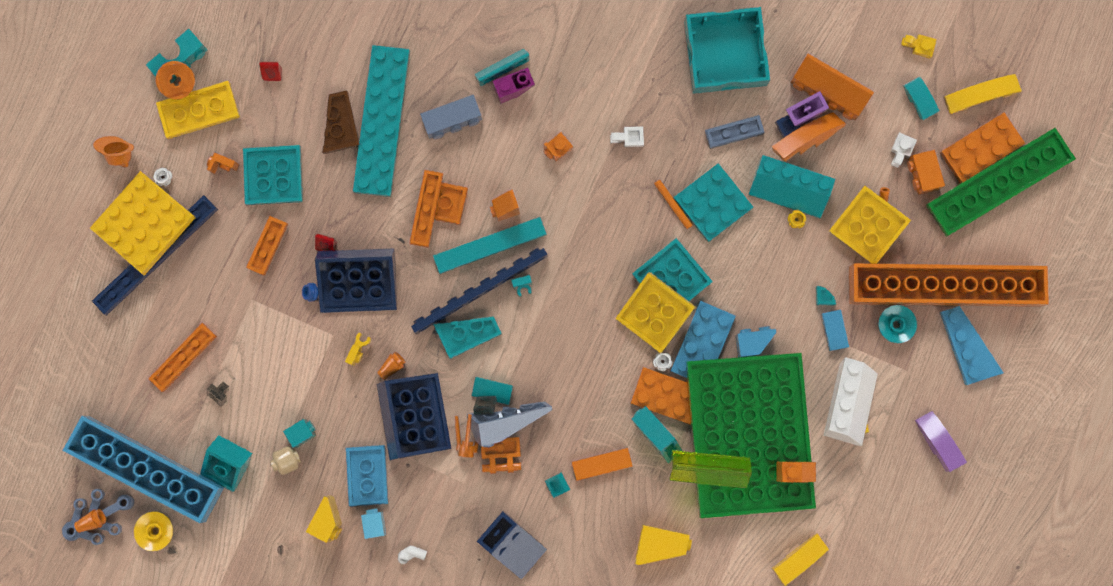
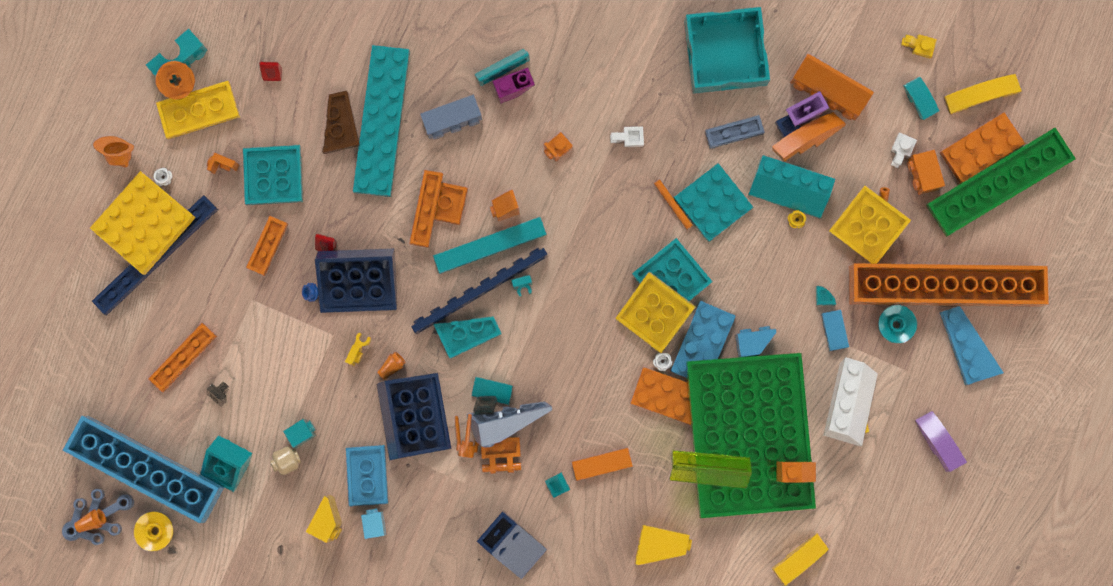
(411, 552): white arm -> none
(656, 433): teal slope -> none

